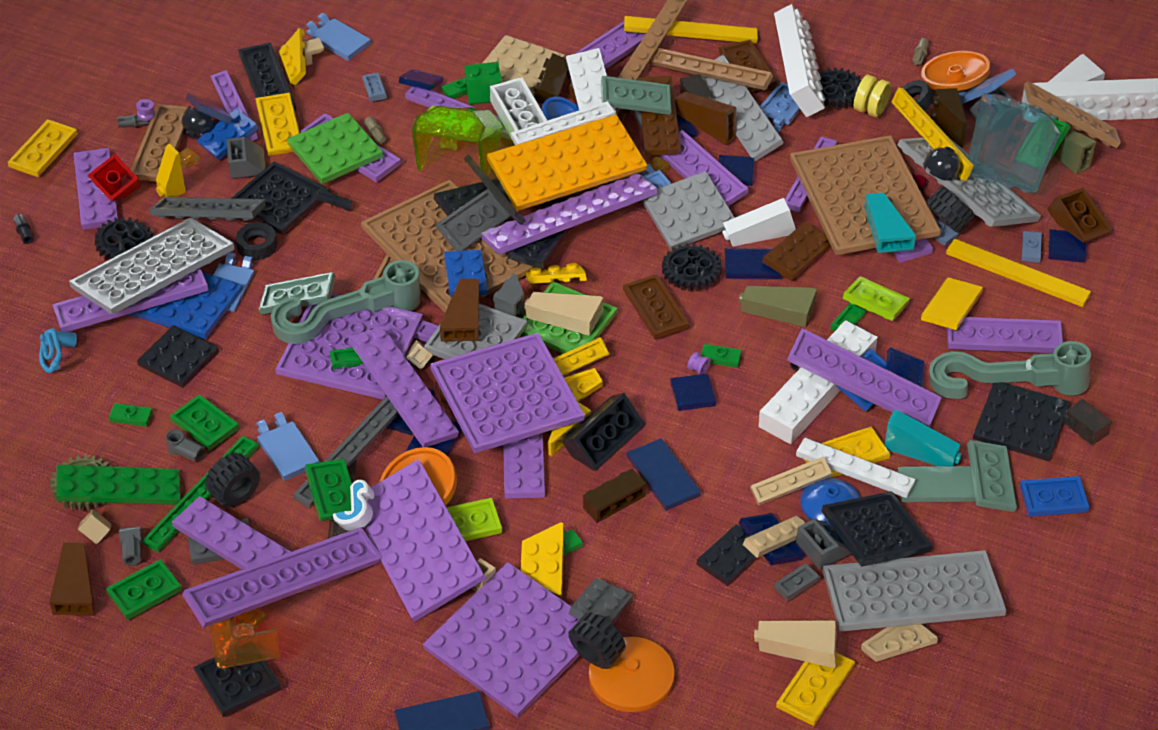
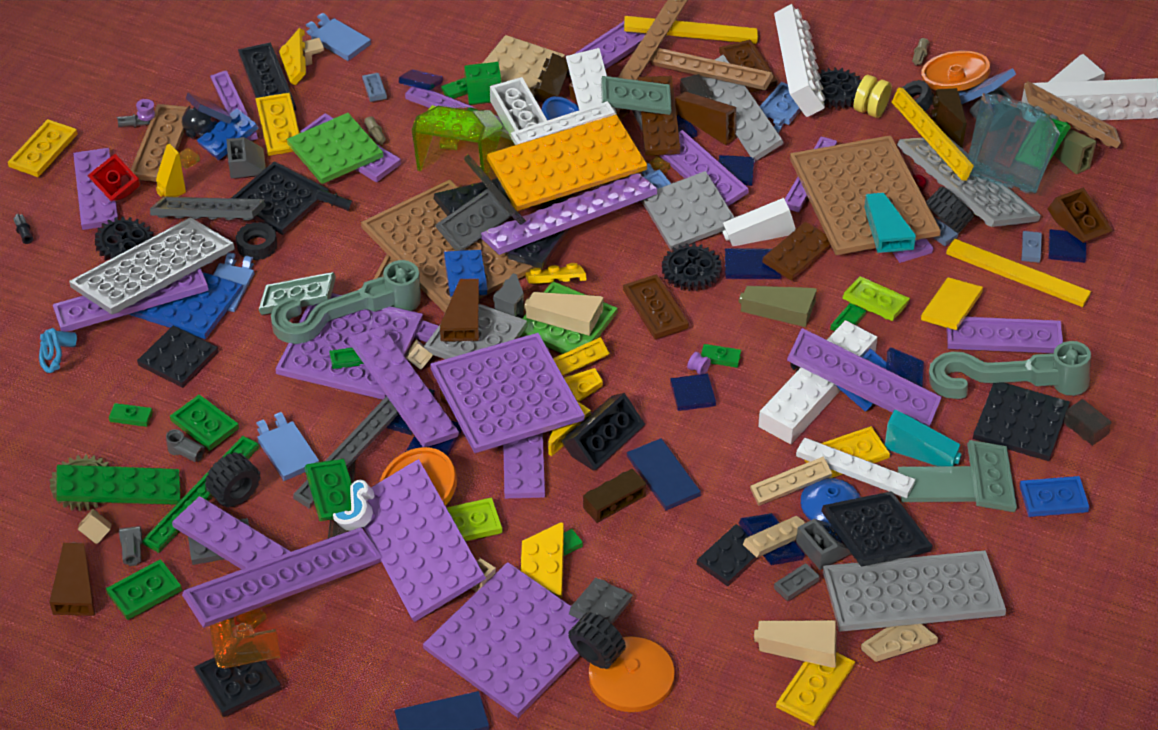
(942, 163): black cylinder -> none

